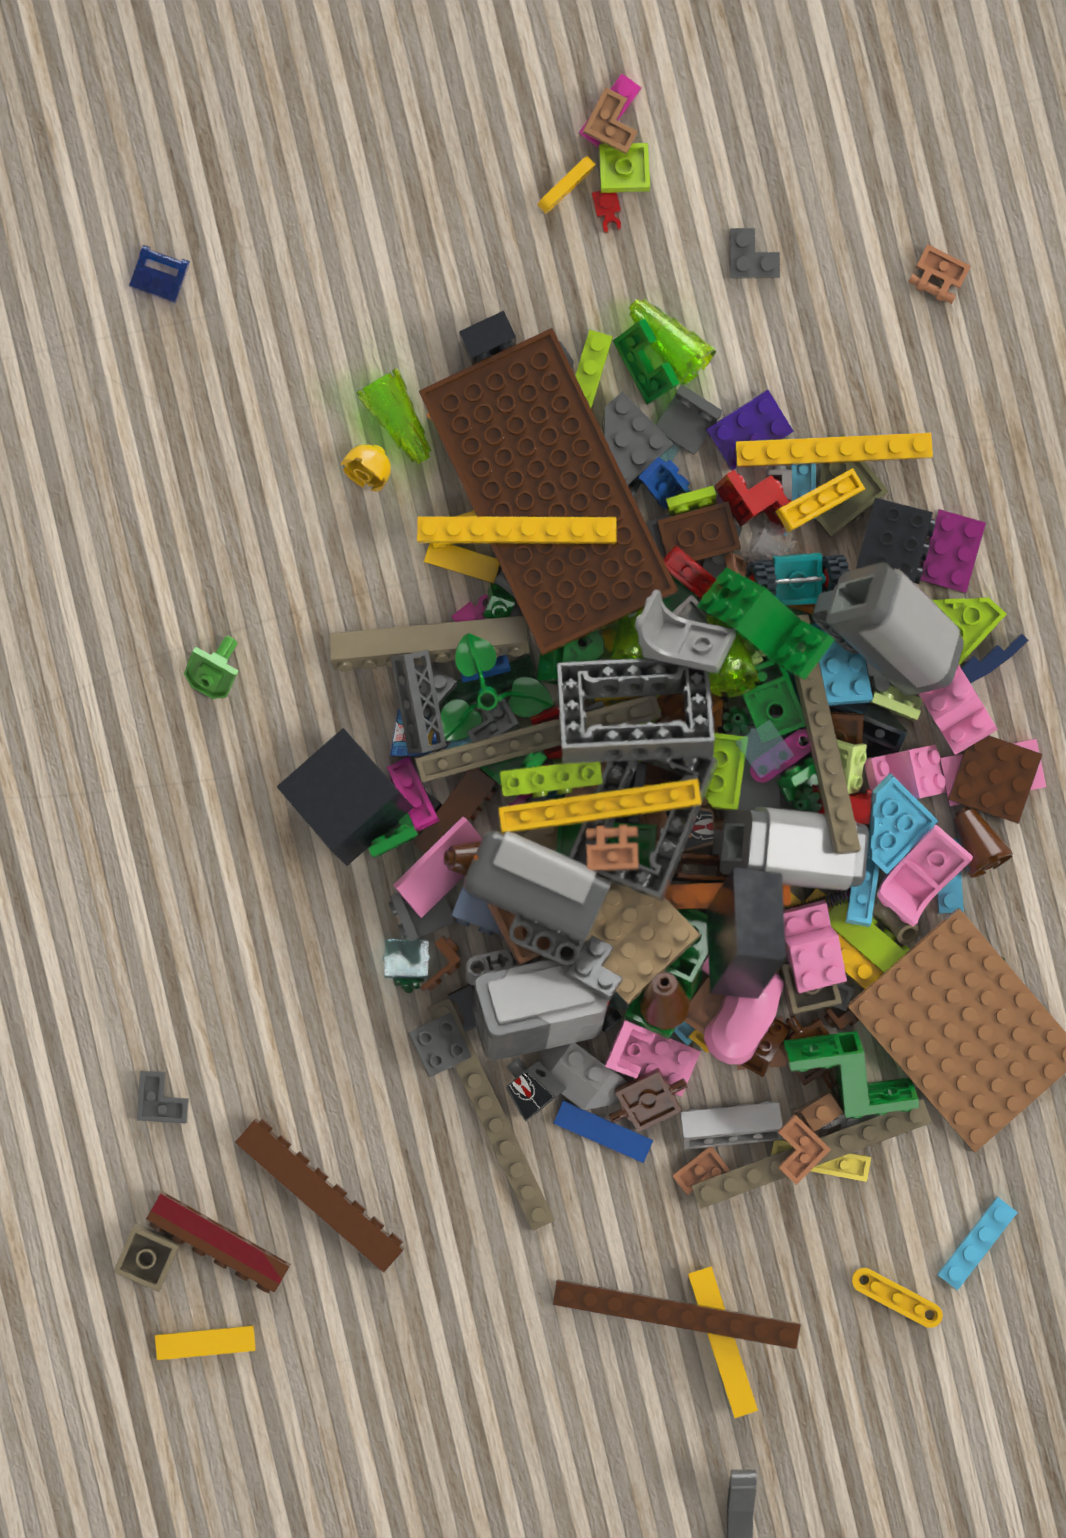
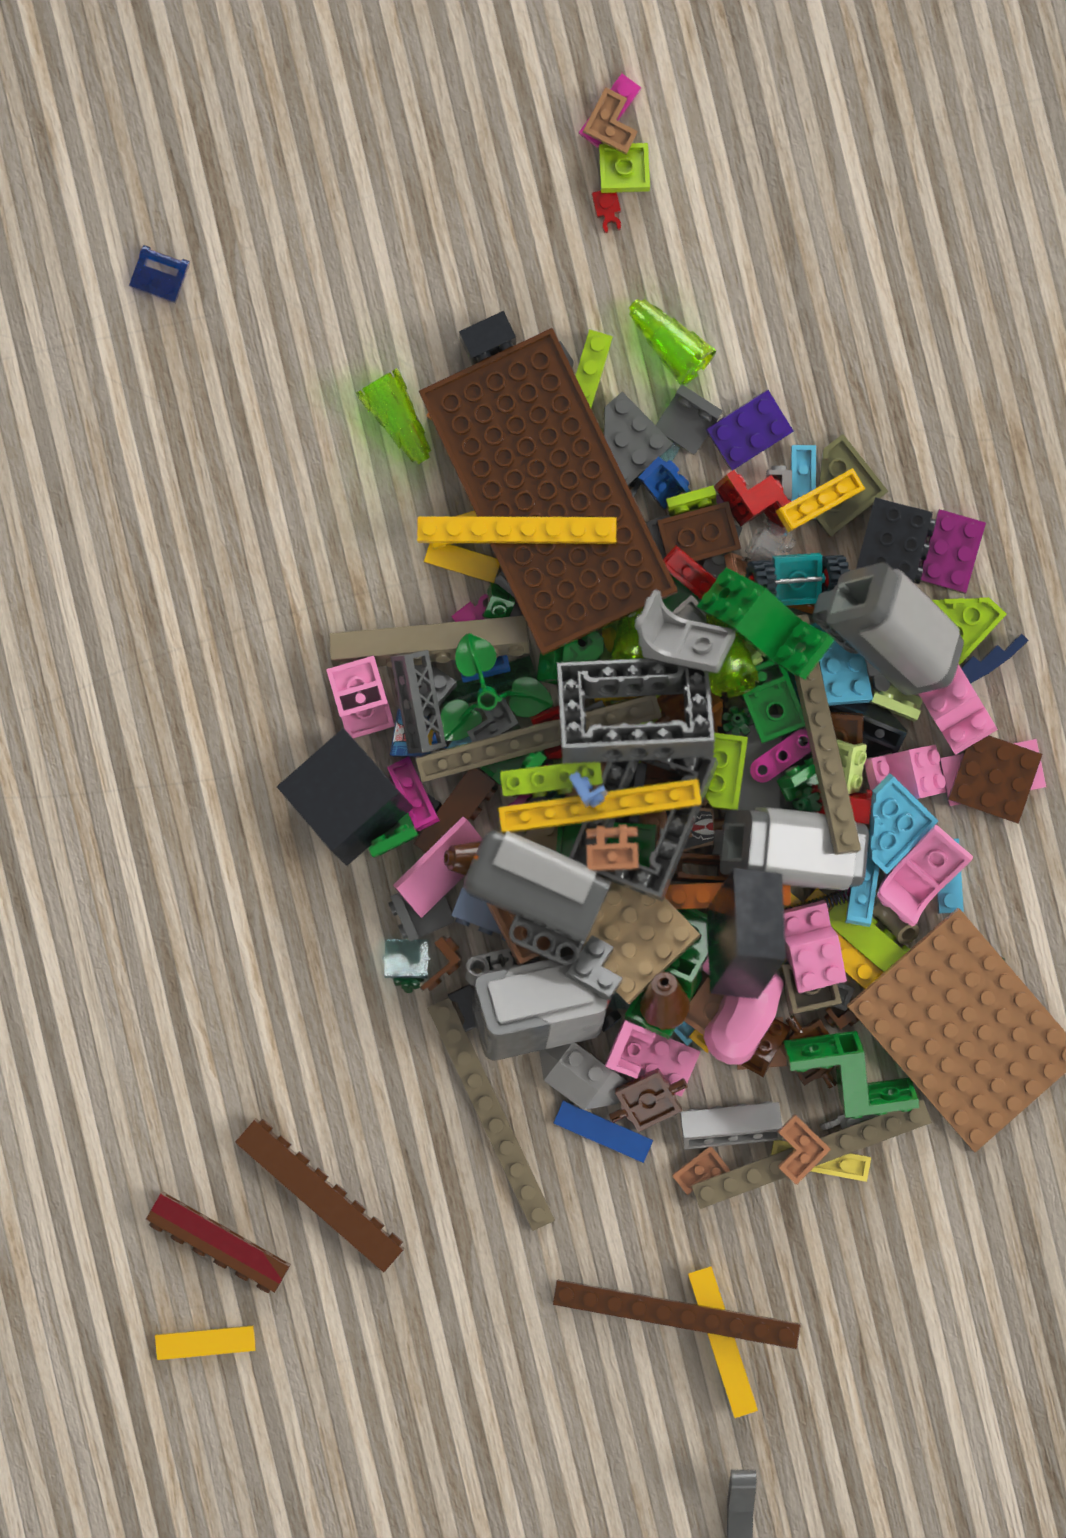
(147, 1257): dark tan brick -> none
(153, 1104): dark grey plate -> none
(211, 672): bright green piece -> none
(360, 697): none -> bright pink bracket
(367, 465): yellow cylinder -> none
(439, 1045): dark grey bracket -> none
(532, 1087): torso -> none
(566, 184): yellow beam -> none
(583, 787): none -> medium blue bracket
(631, 348): green plate -> none
(747, 262): dark grey plate -> none
(764, 749): clear light blue piece -> none
(820, 1110): medium nougat torso -> none
(833, 450): yellow plate -> none
(897, 1297): yellow plate -> none
(942, 267): nougat plate -> none
(977, 1243): medium azure plate -> none
(981, 842): reddish brown cone -> none

